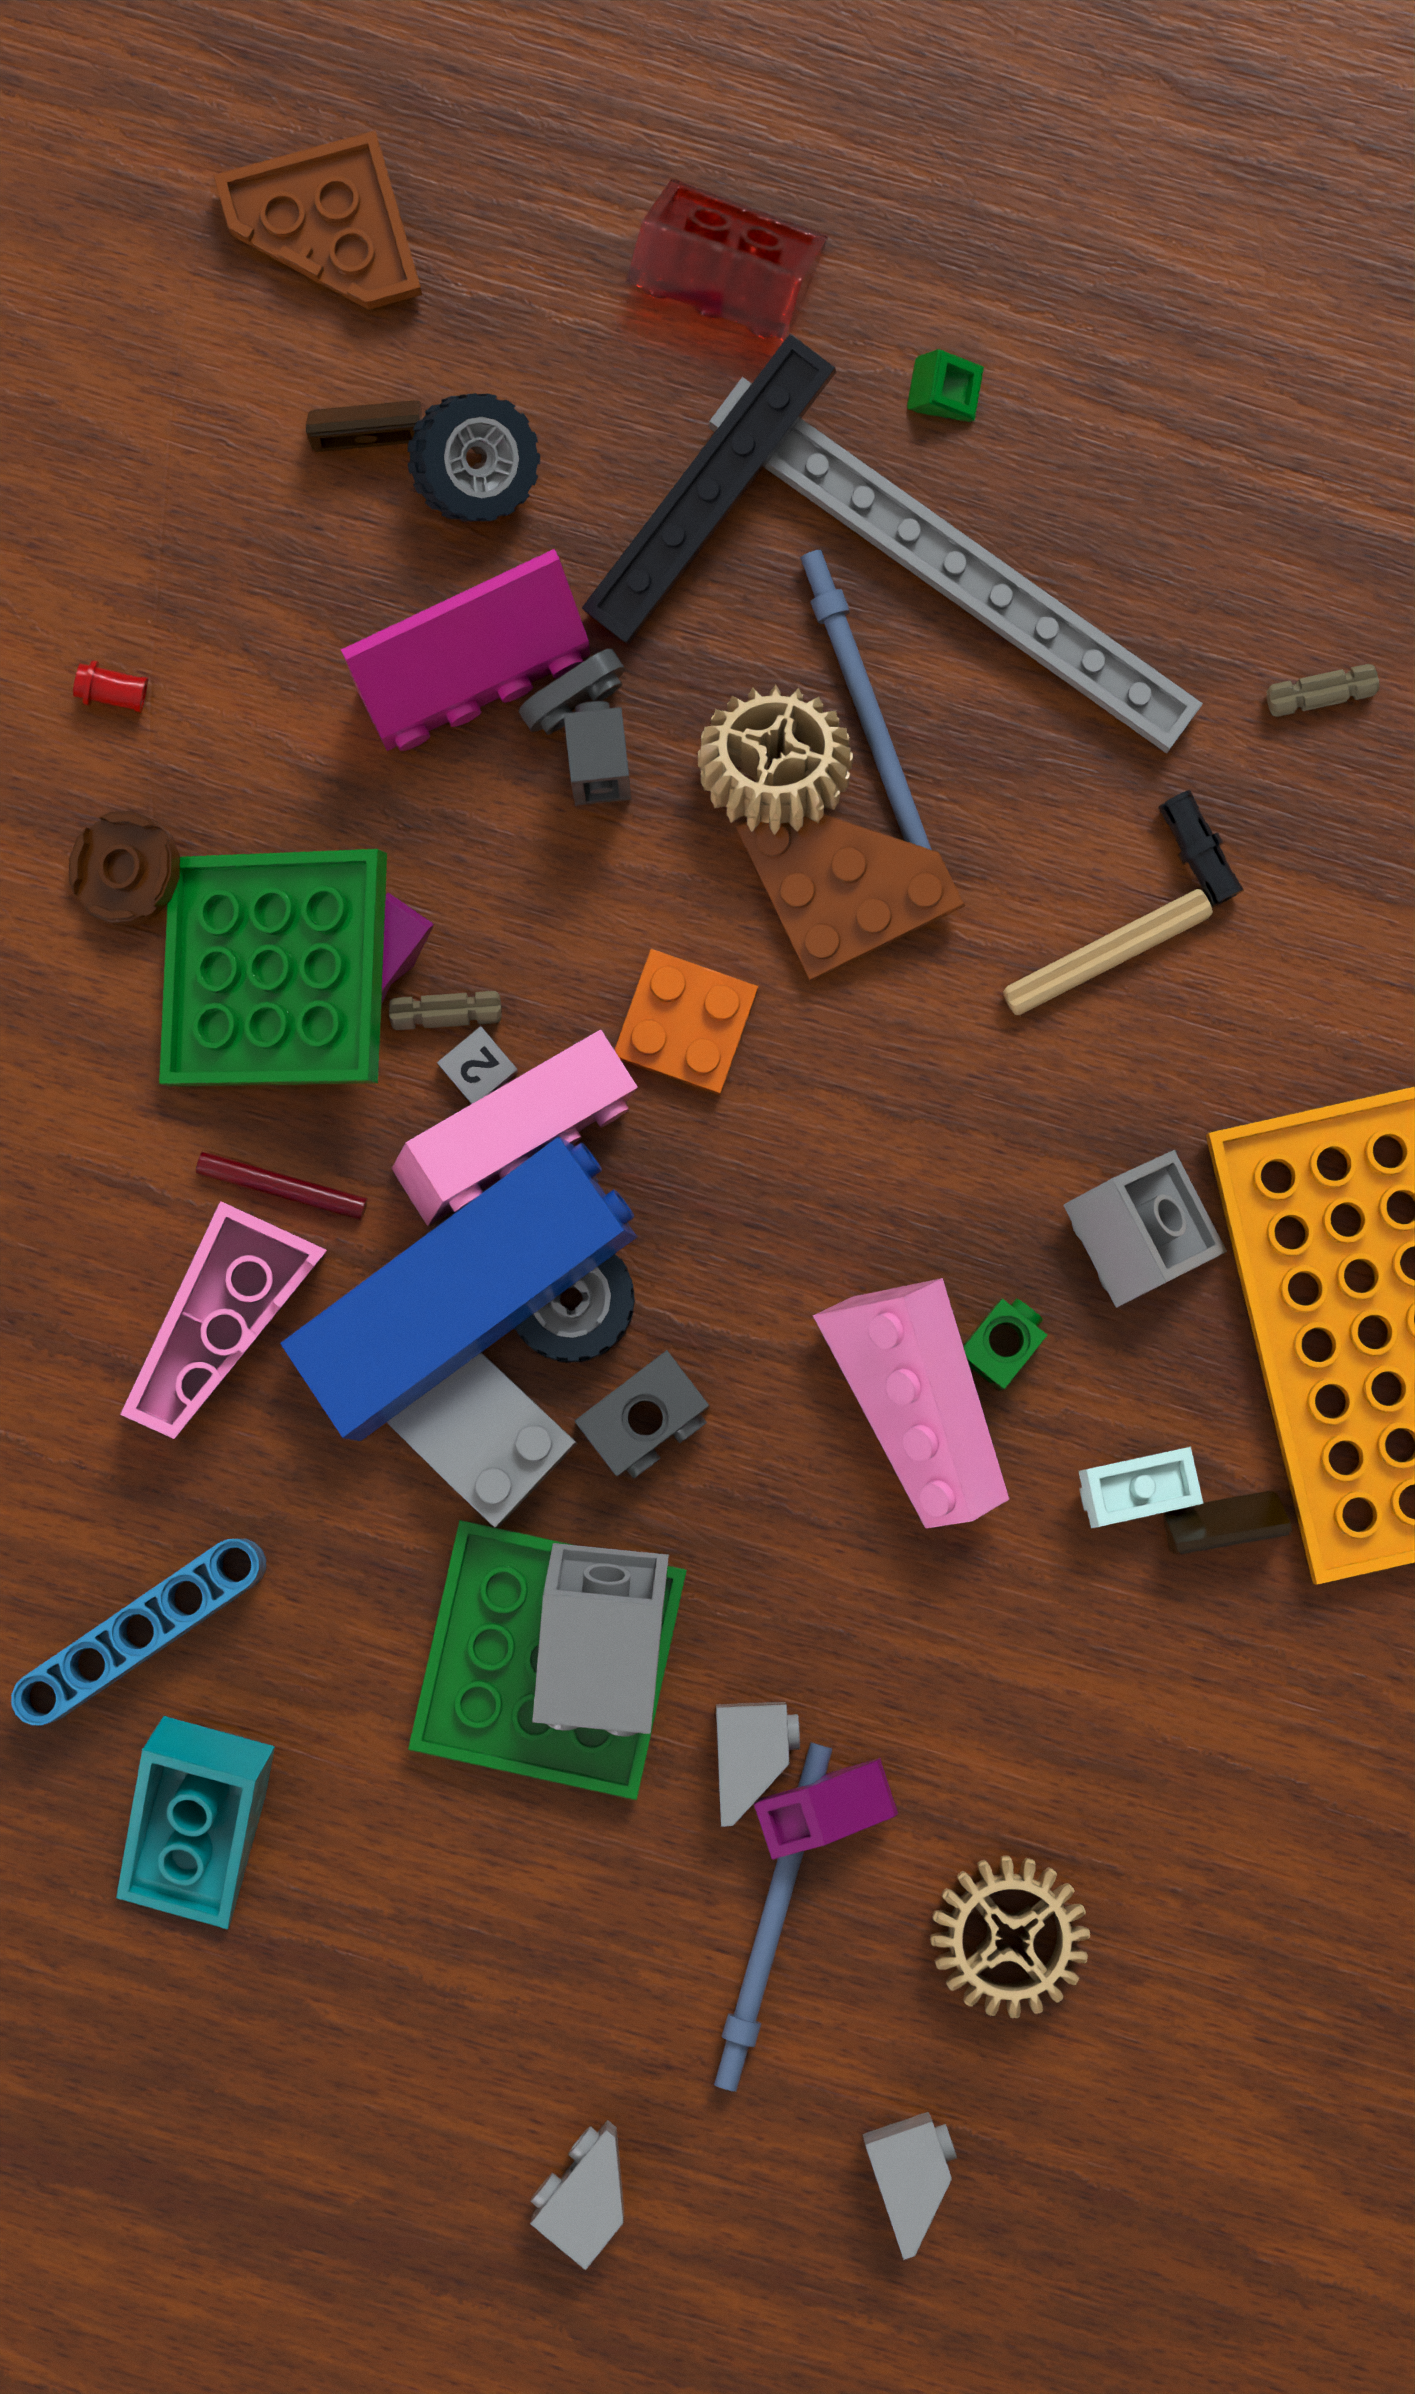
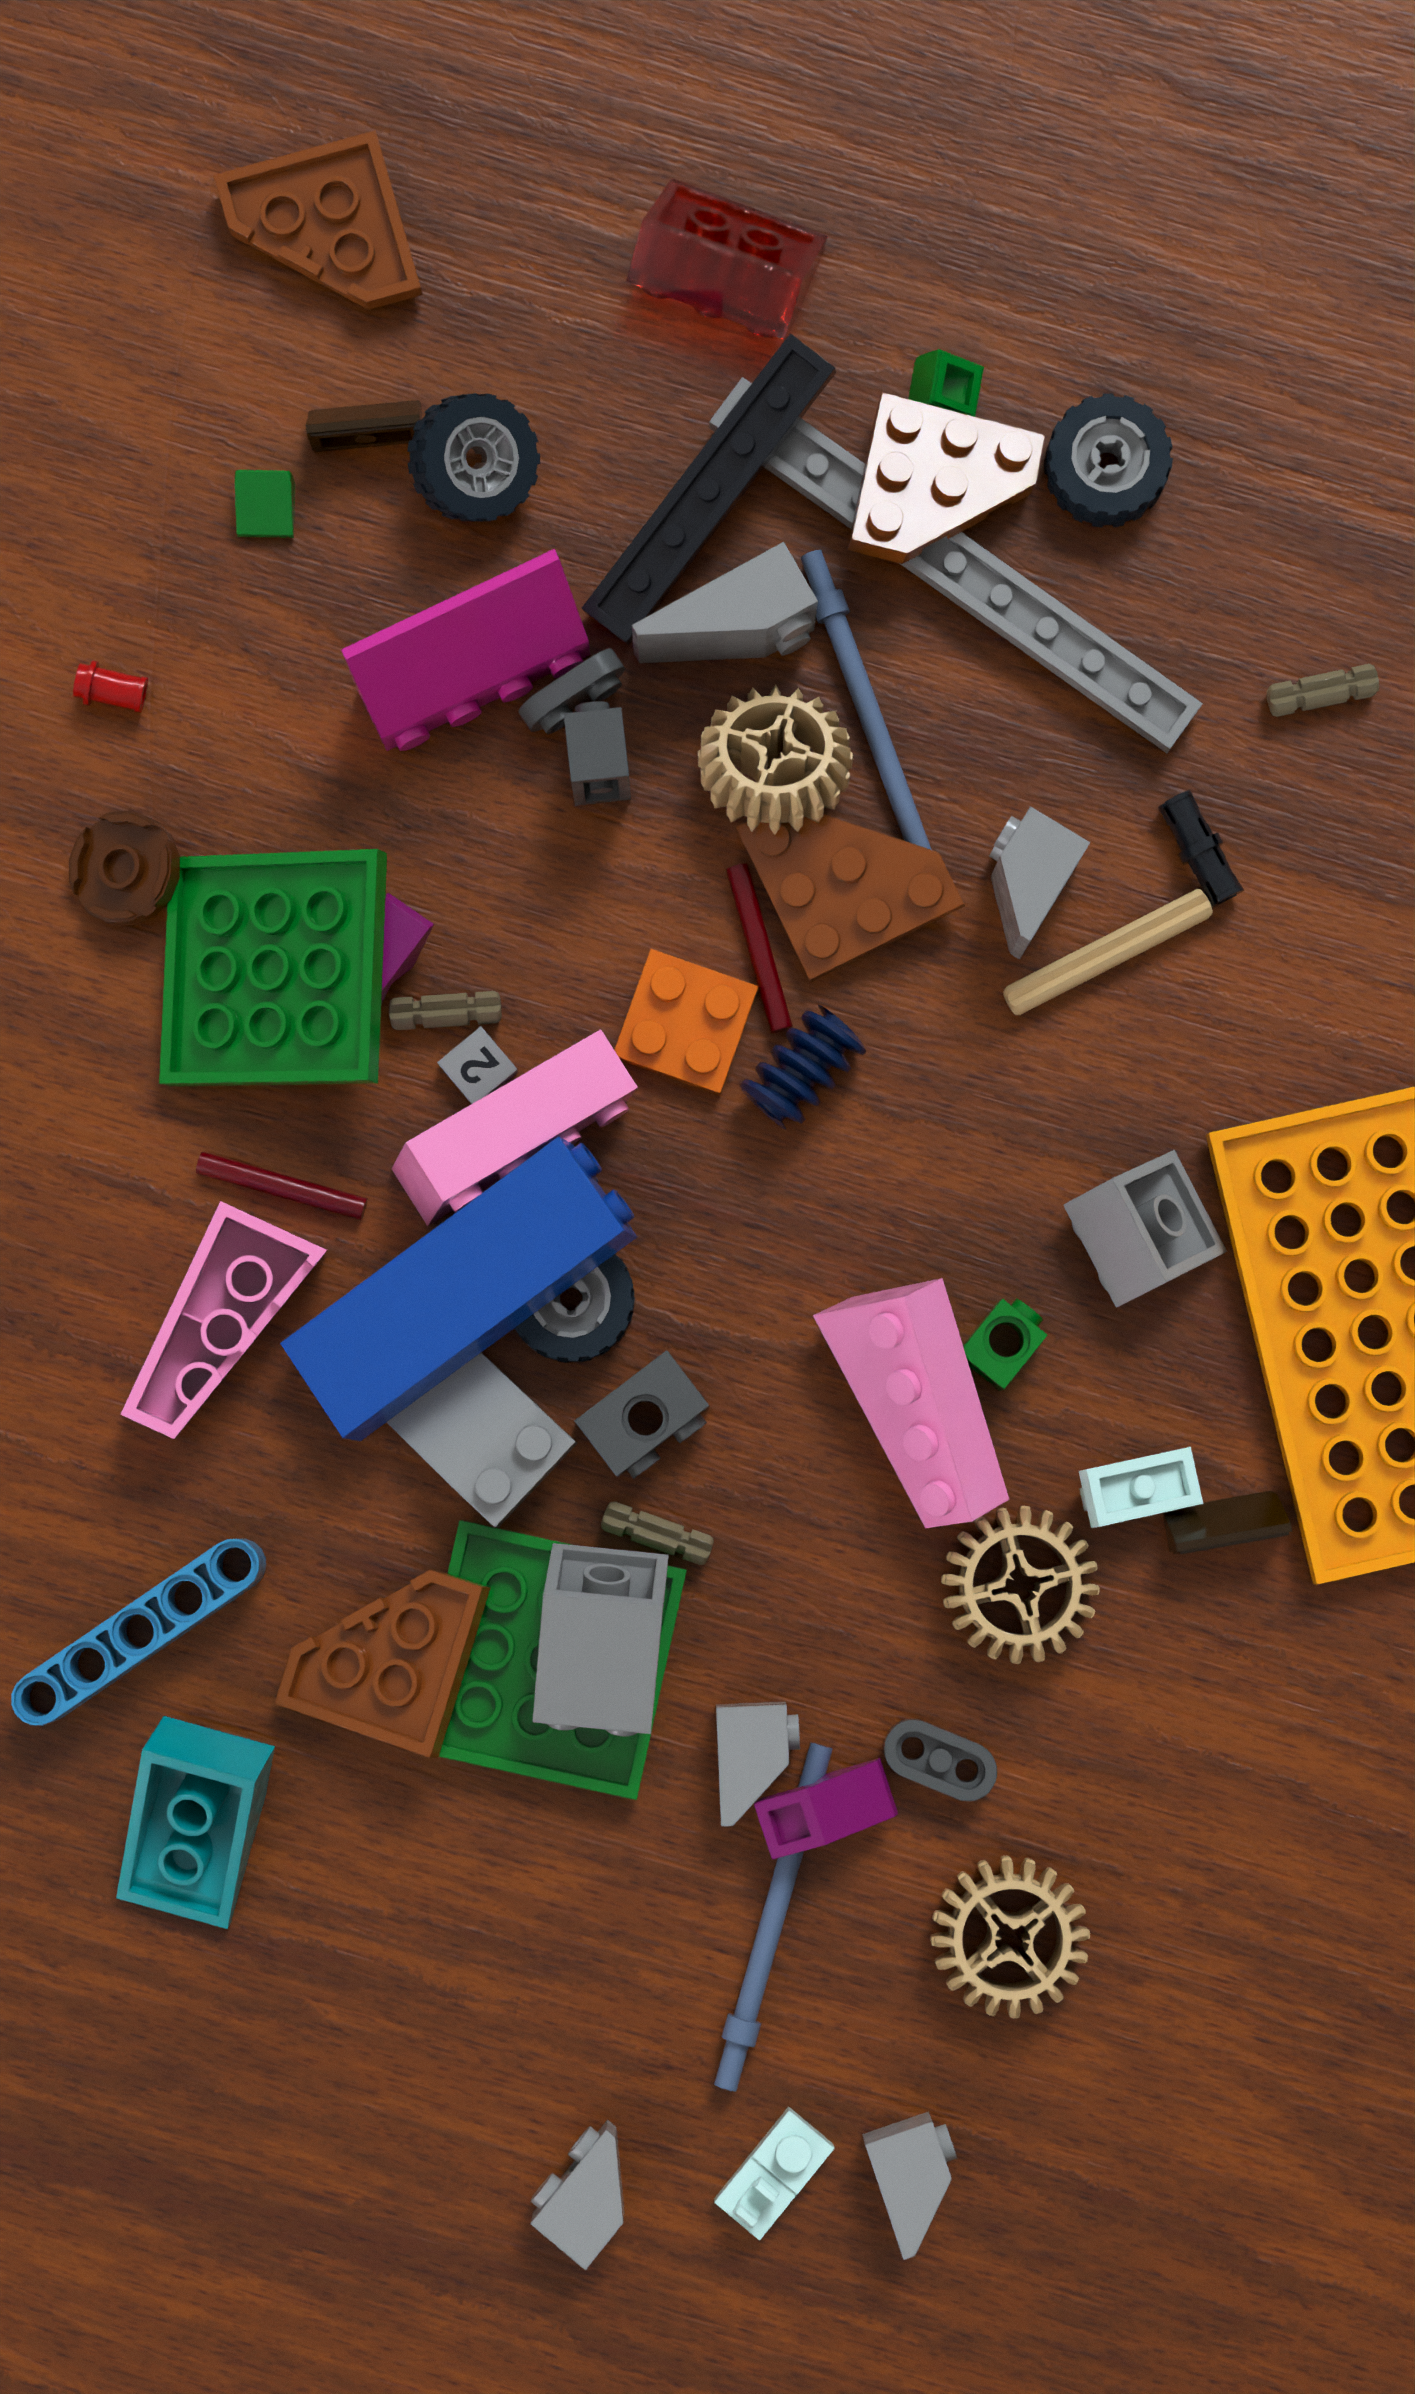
(265, 503): none -> green slope
(391, 1664): none -> dark orange plate
(657, 1533): none -> dark tan axle
(737, 616): none -> light grey slope
(759, 948): none -> dark red bar
(774, 2173): none -> light aqua plate
(802, 1067): none -> dark blue piece
(936, 476): none -> plate
(939, 1760): none -> dark grey plate
(1030, 872): none -> light grey slope
(1068, 1572): none -> tan gear
(1120, 489): none -> black wheel

